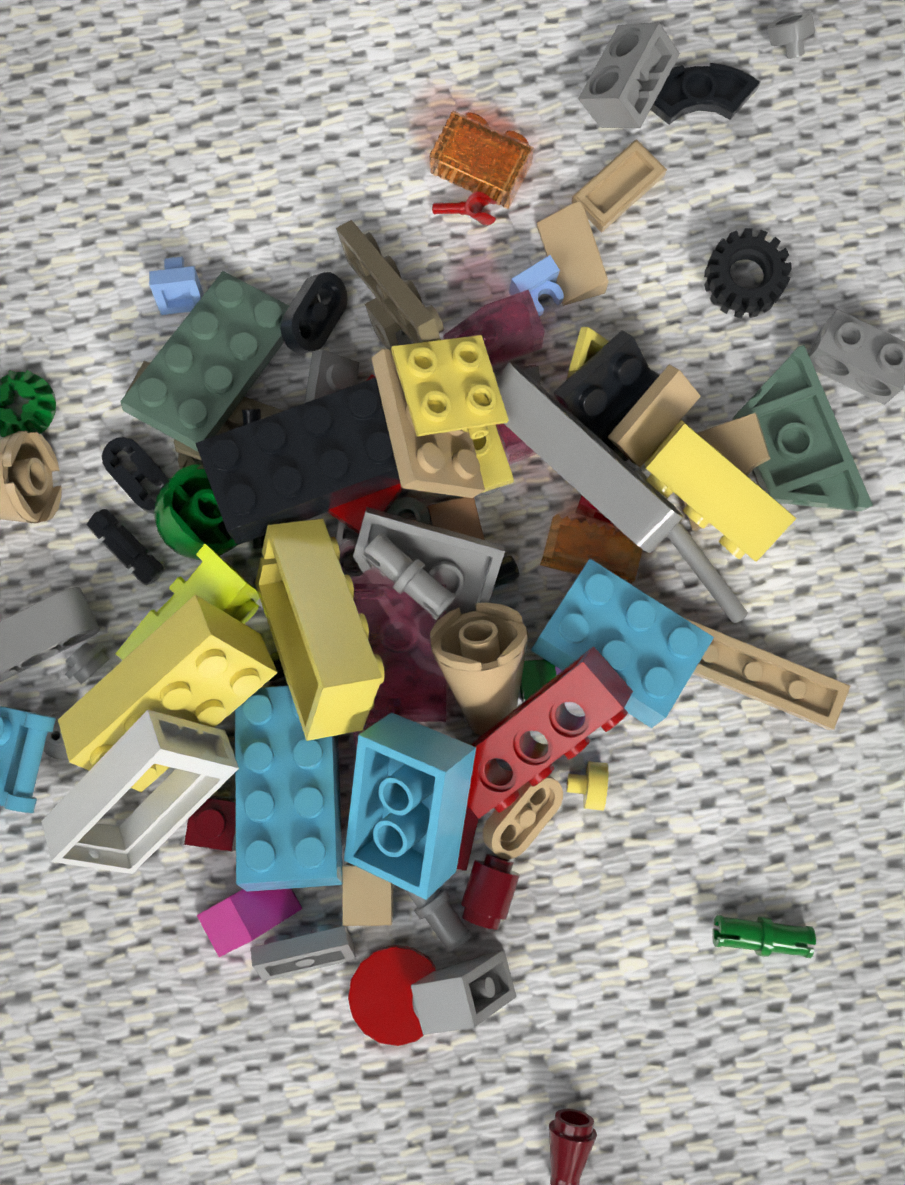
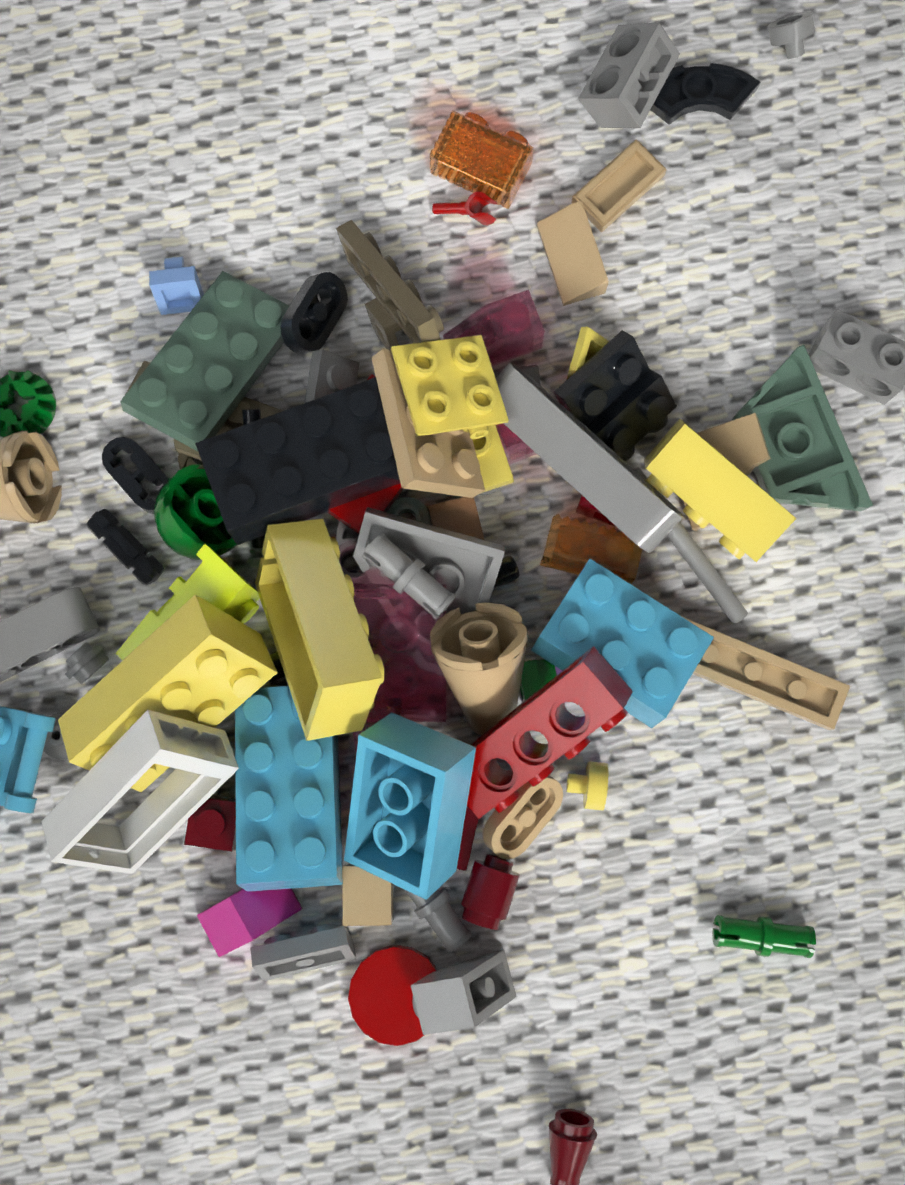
(539, 280): light blue tile -> none
(654, 415): tan tile -> none
(747, 248): black tyre -> none

